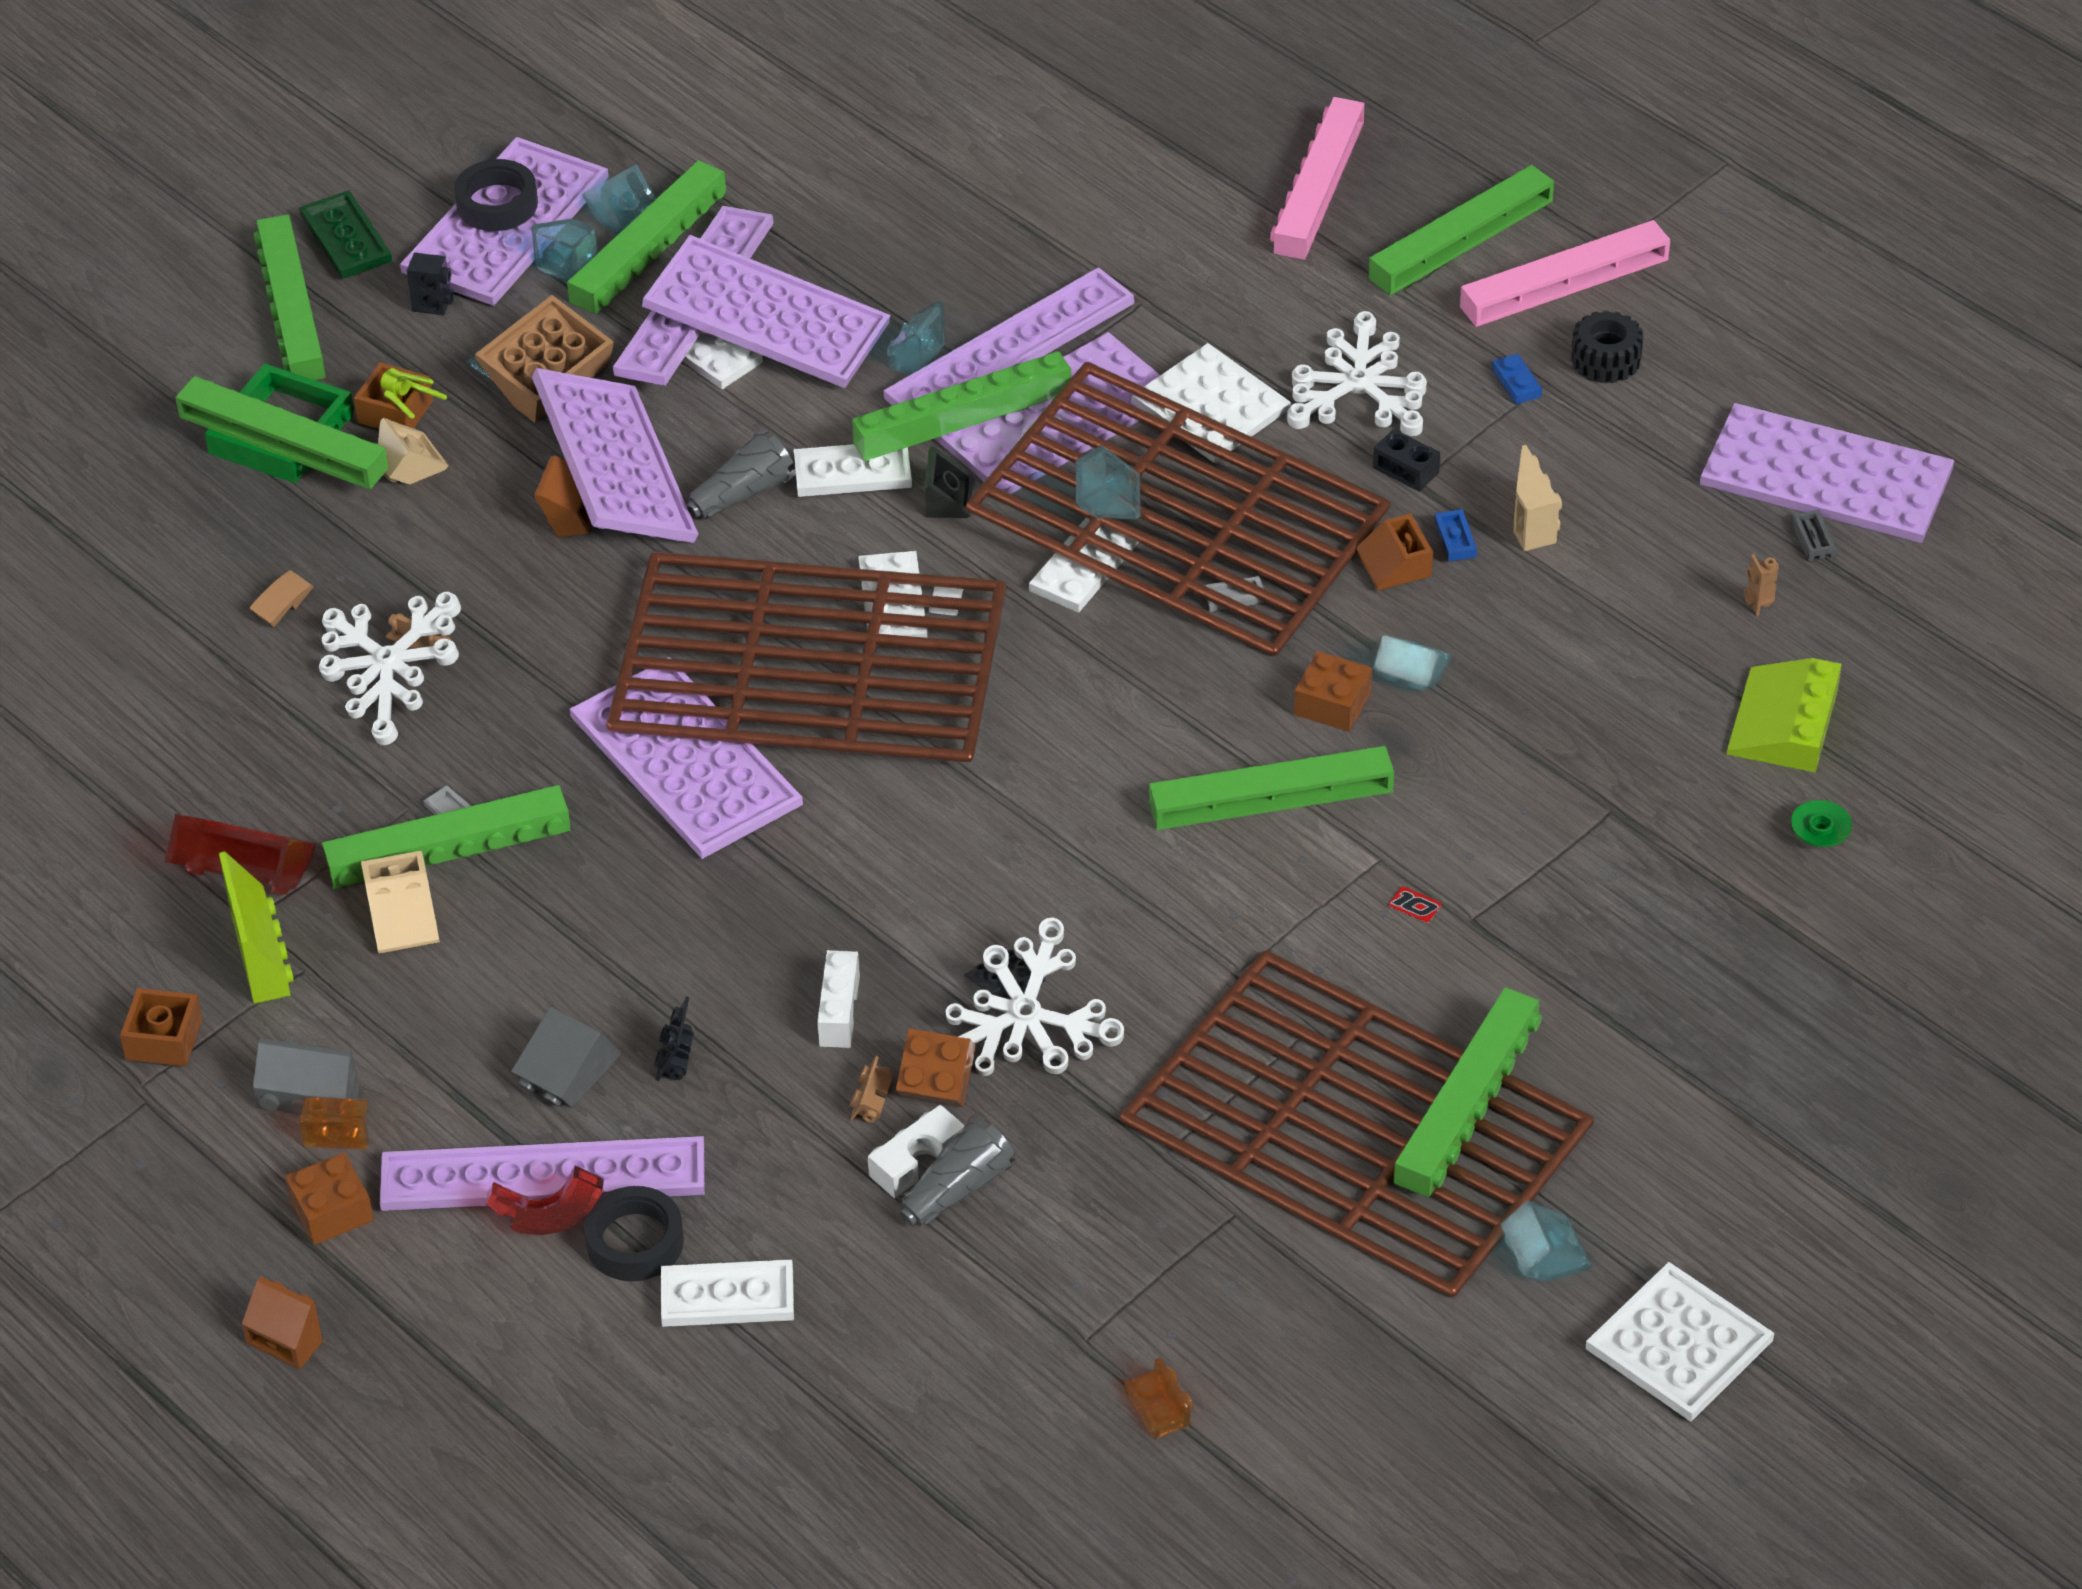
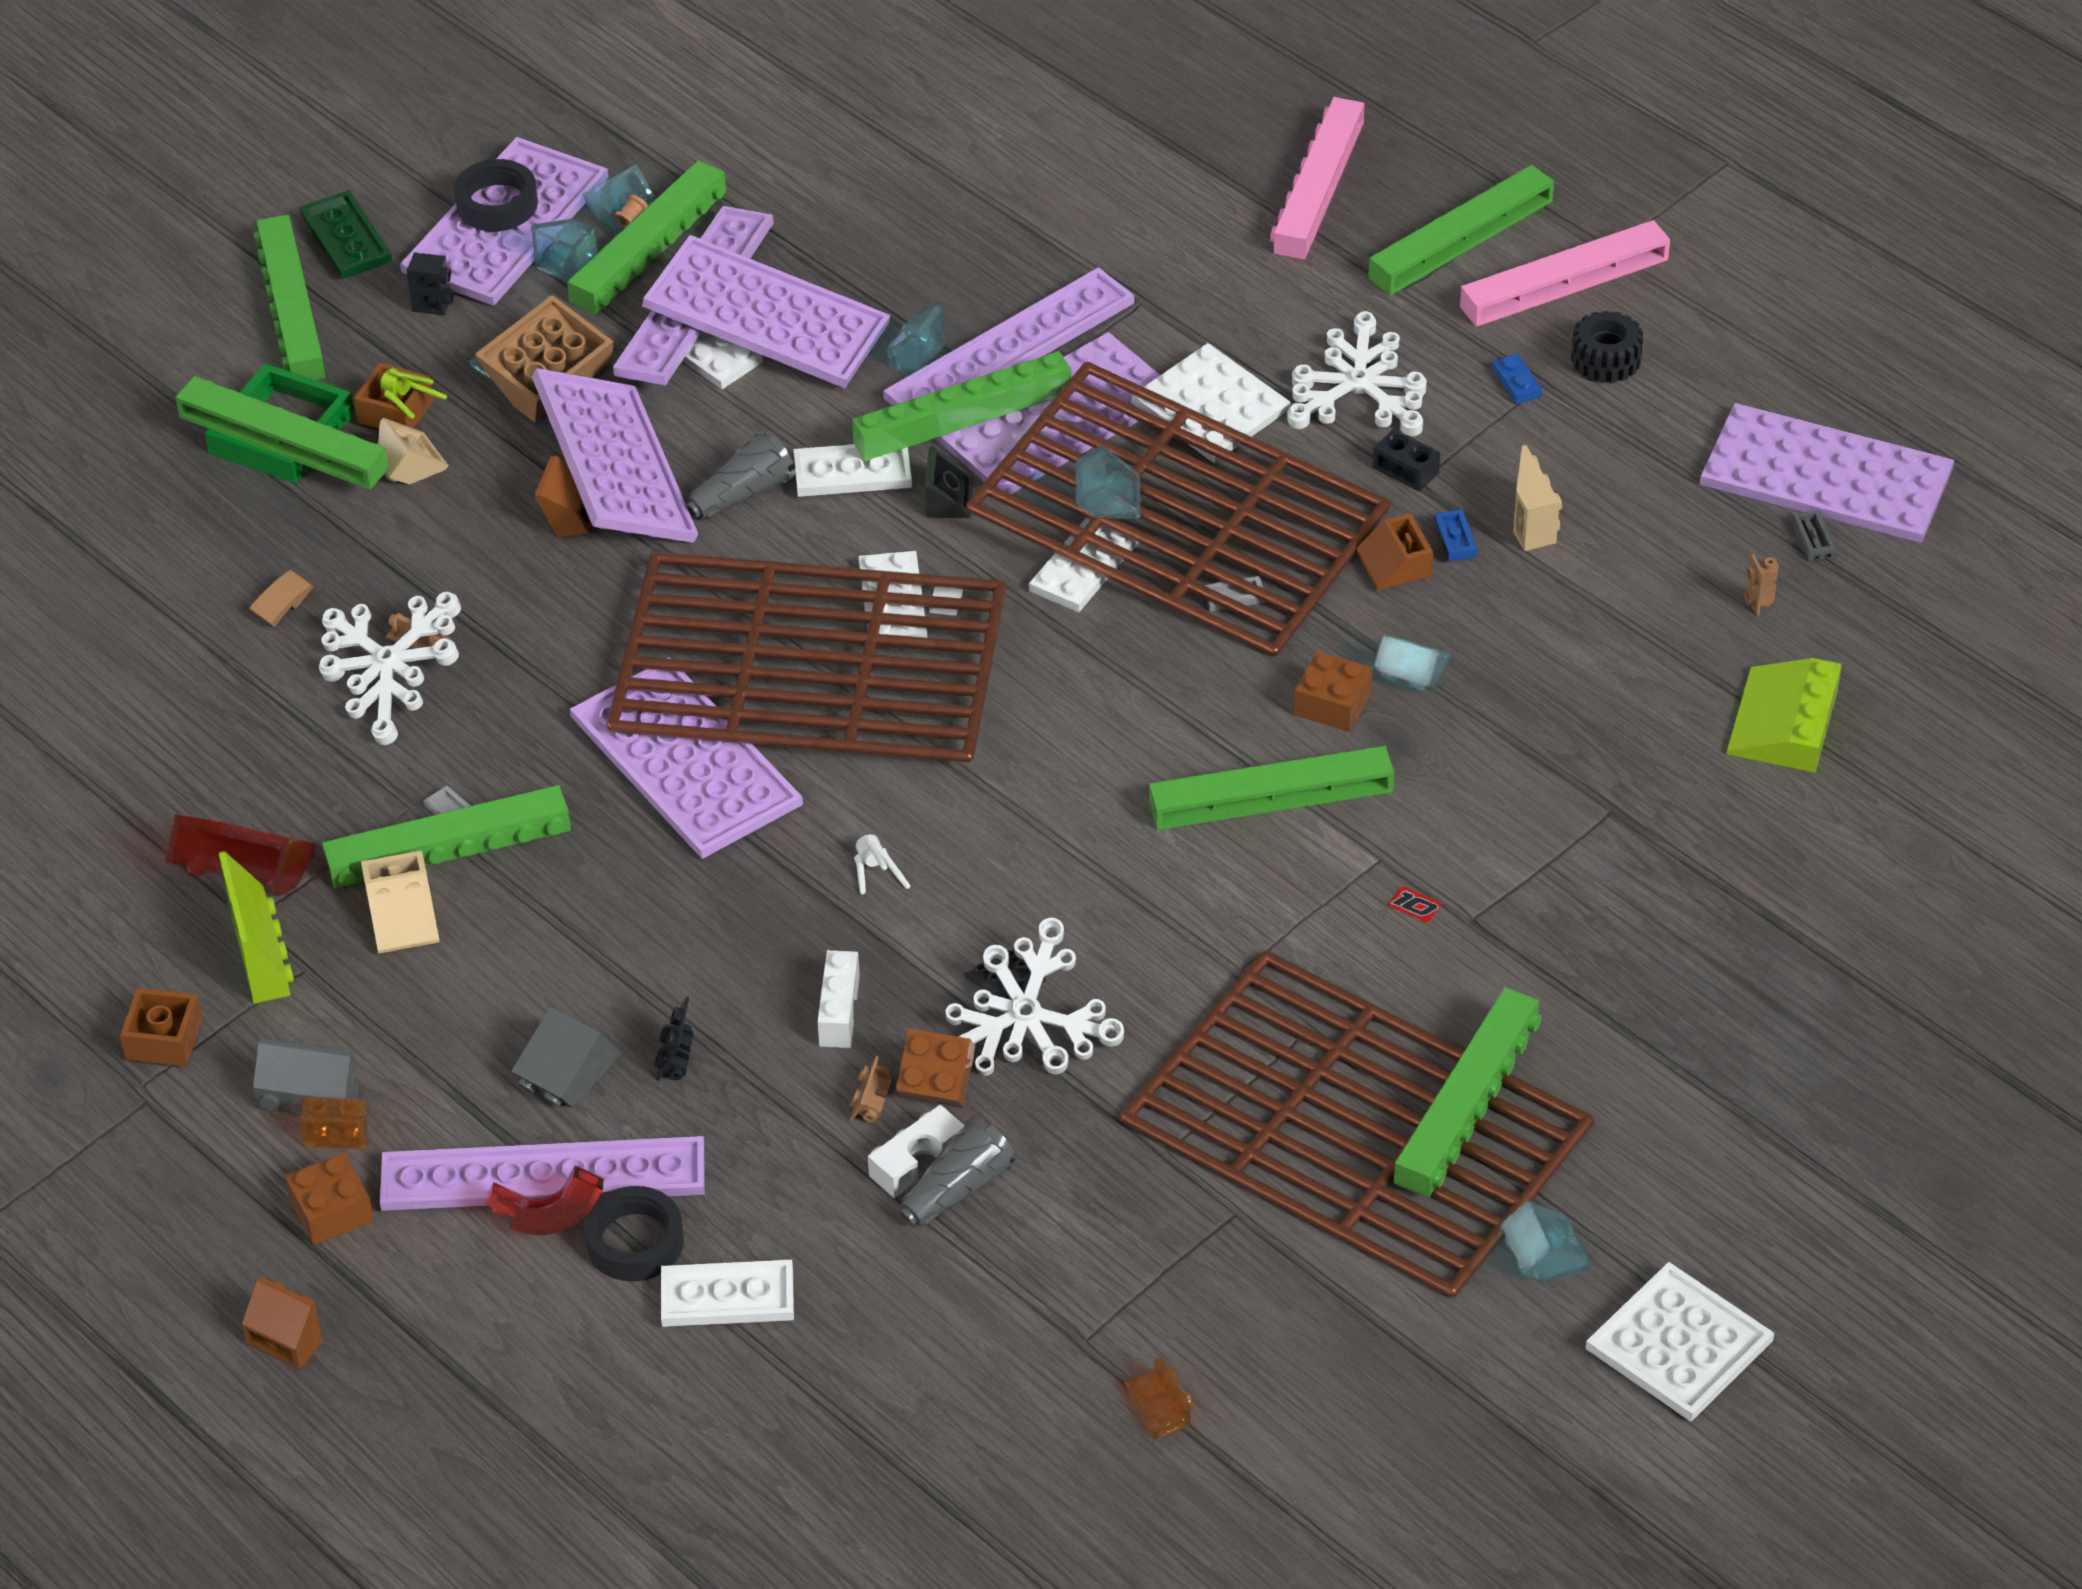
(630, 211): none -> nougat bush
(872, 854): none -> white plant
(1821, 823): green dish -> none

